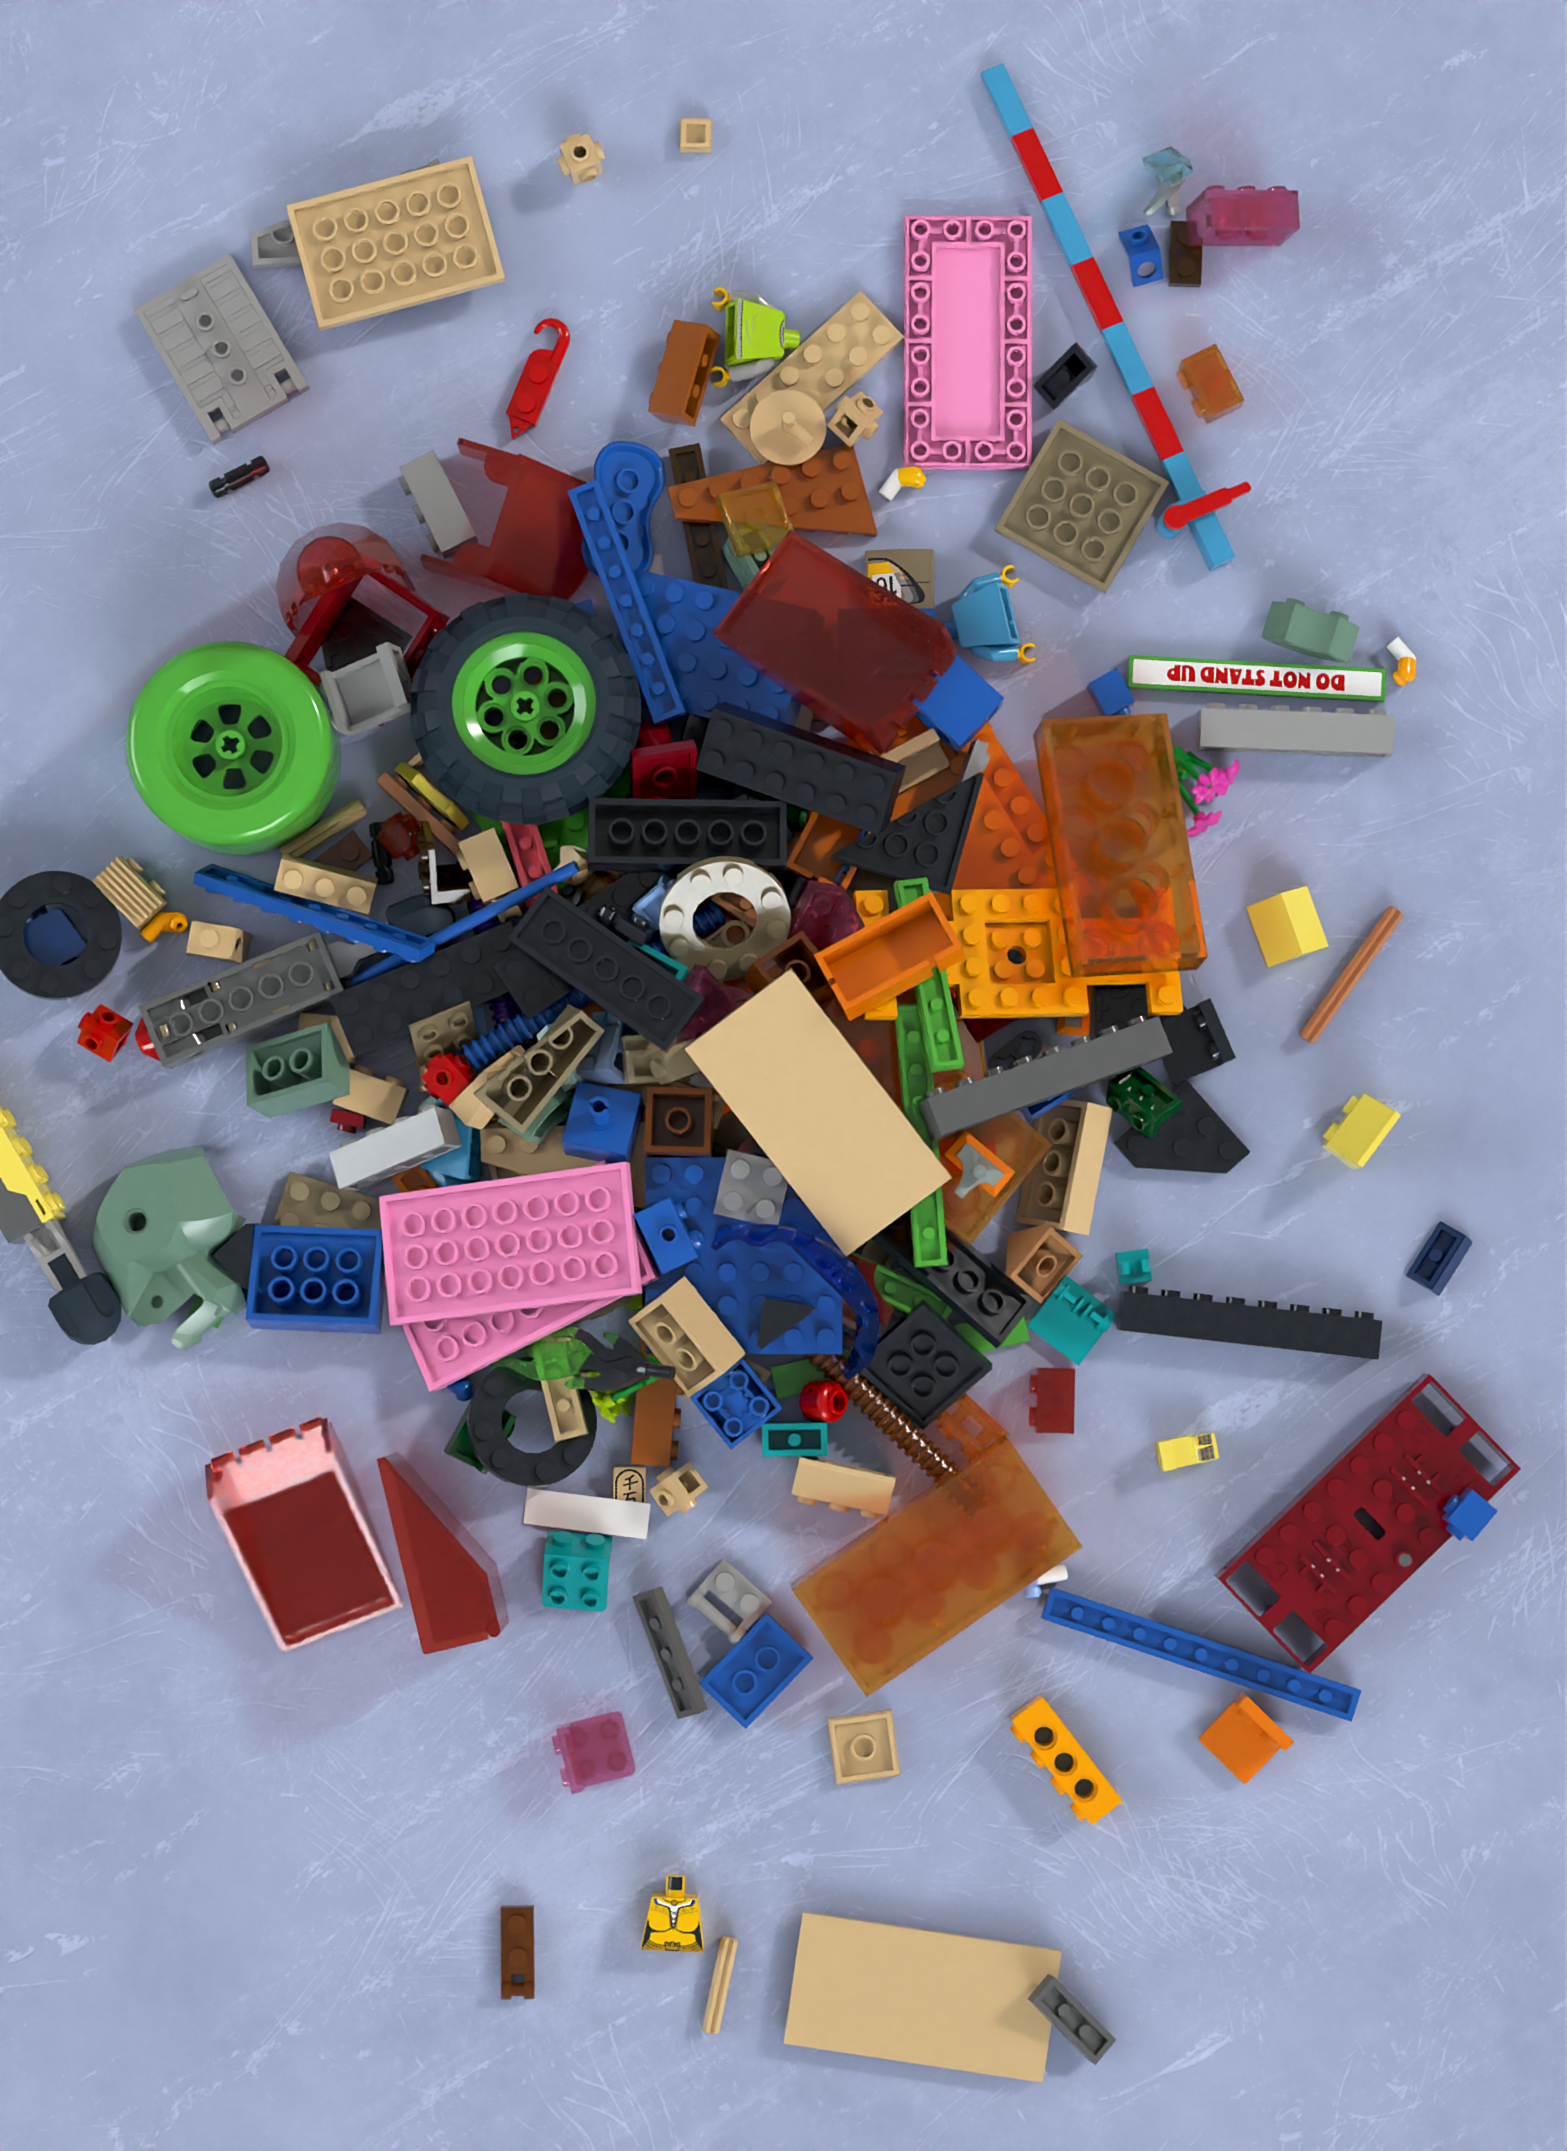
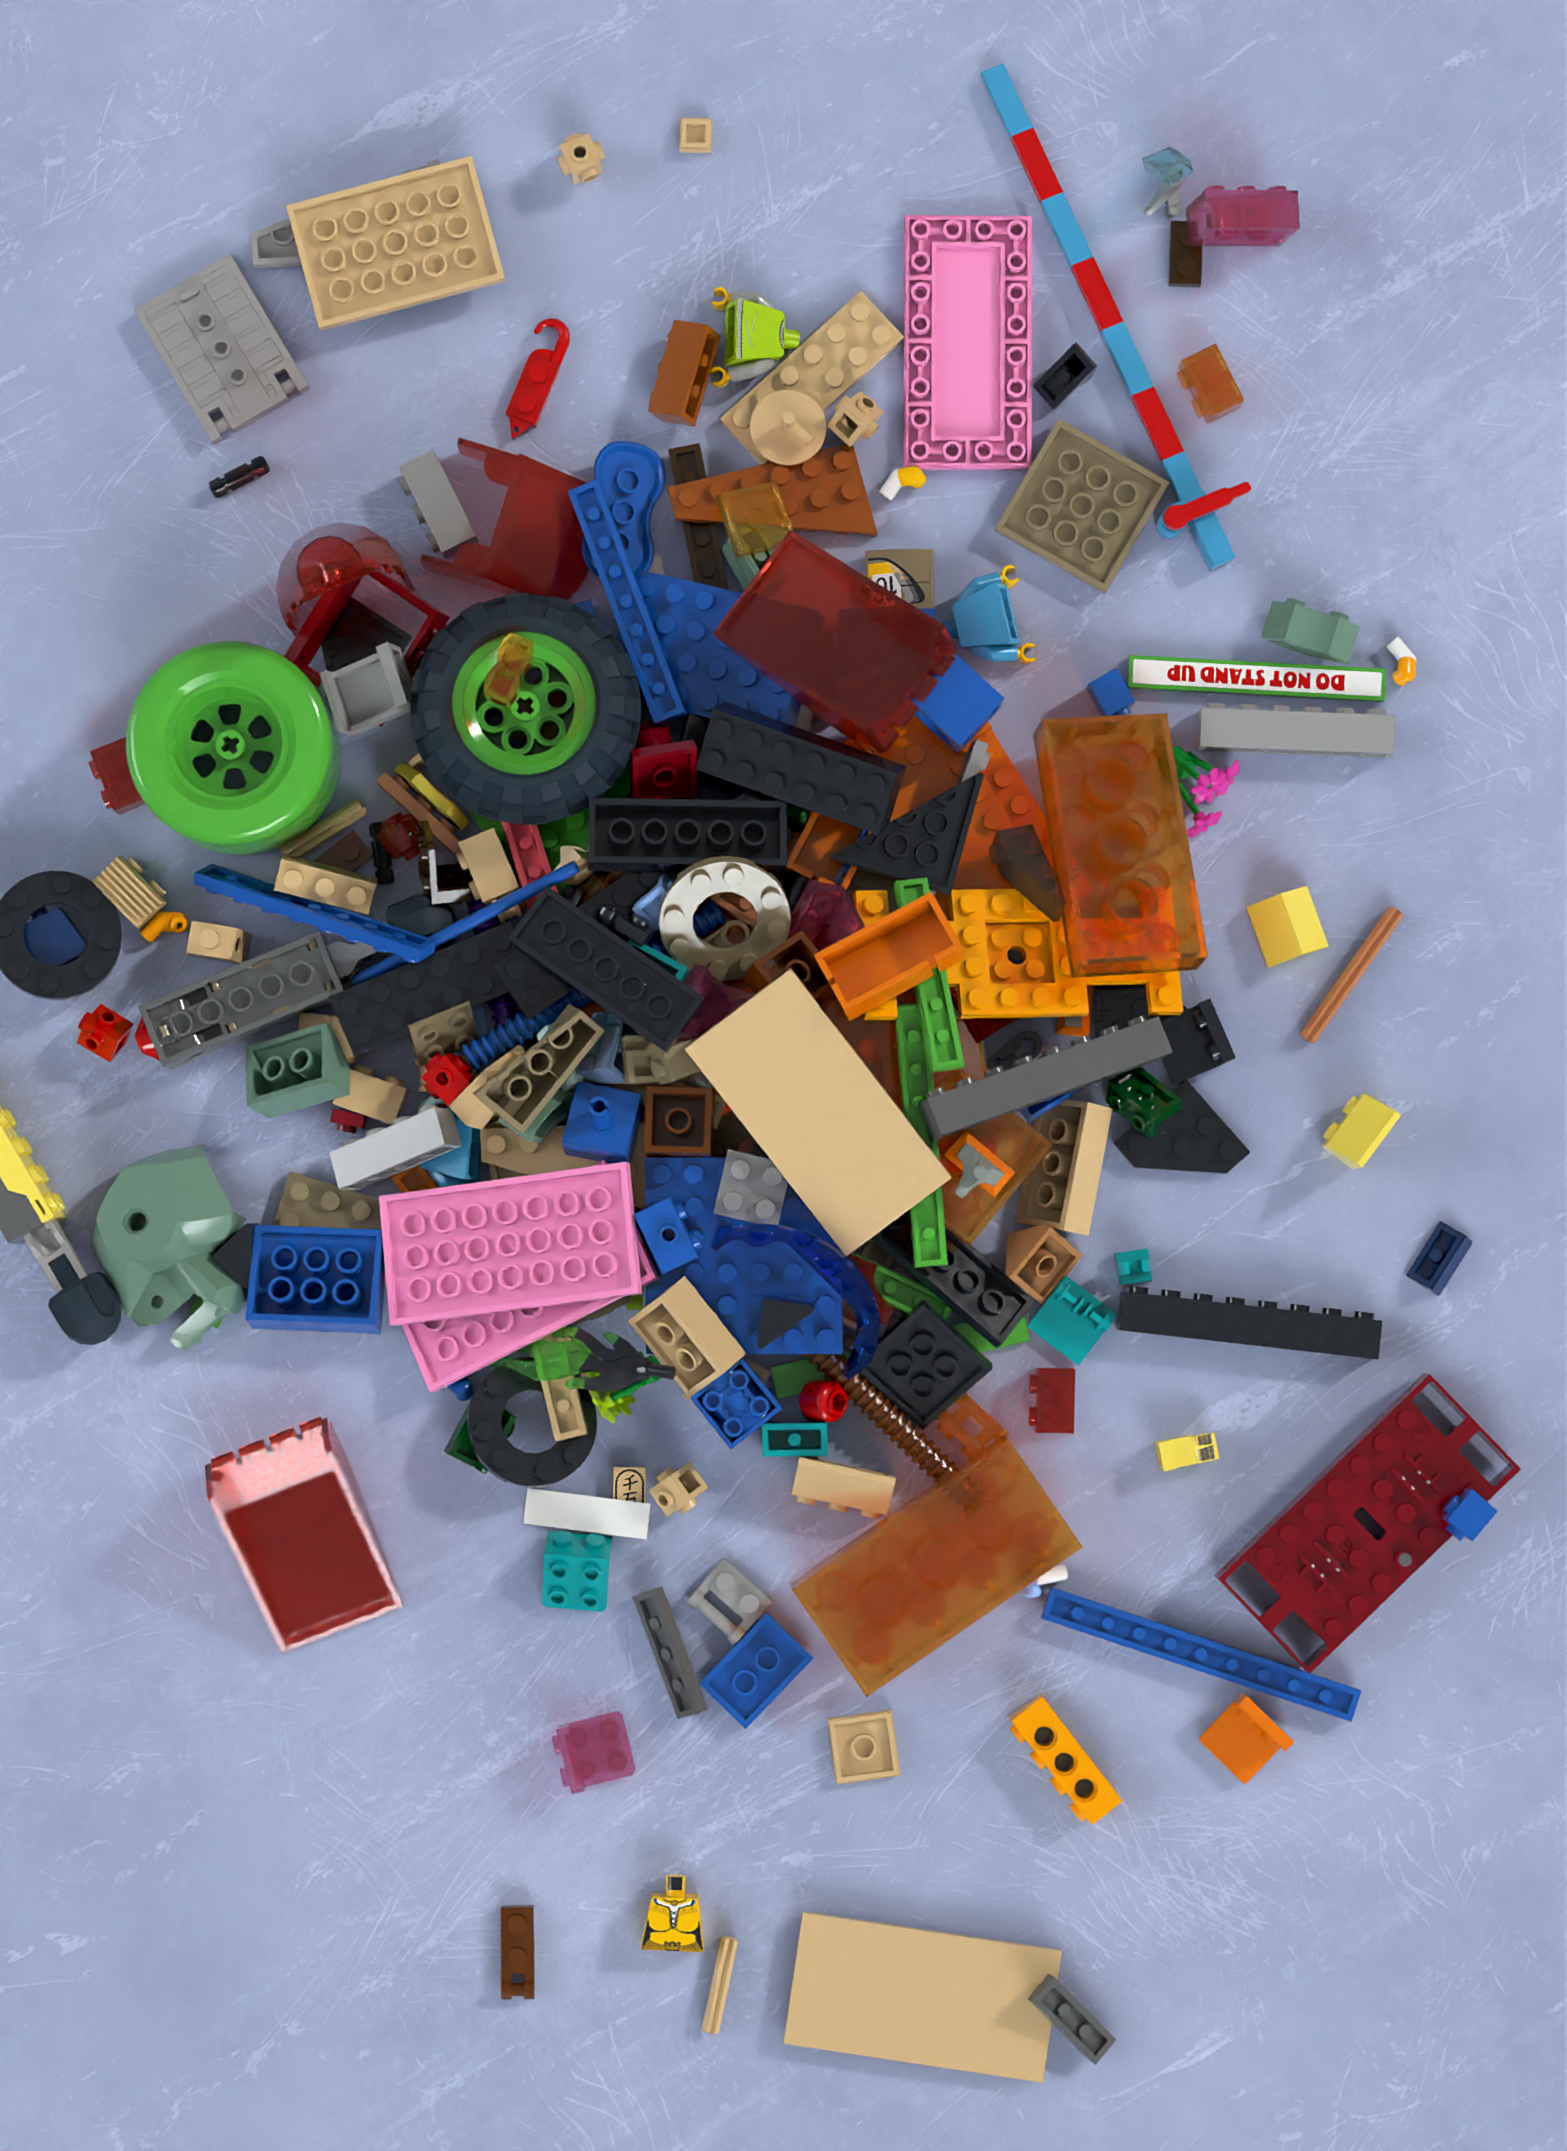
(111, 766): none -> clear red brick
(446, 1571): clear red windscreen -> none
(513, 662): none -> clear orange brick
(655, 1422): dark orange brick -> none
(921, 756): tan panel -> none
(1027, 869): none -> clear smoke slope
(1142, 248): blue bracket -> none

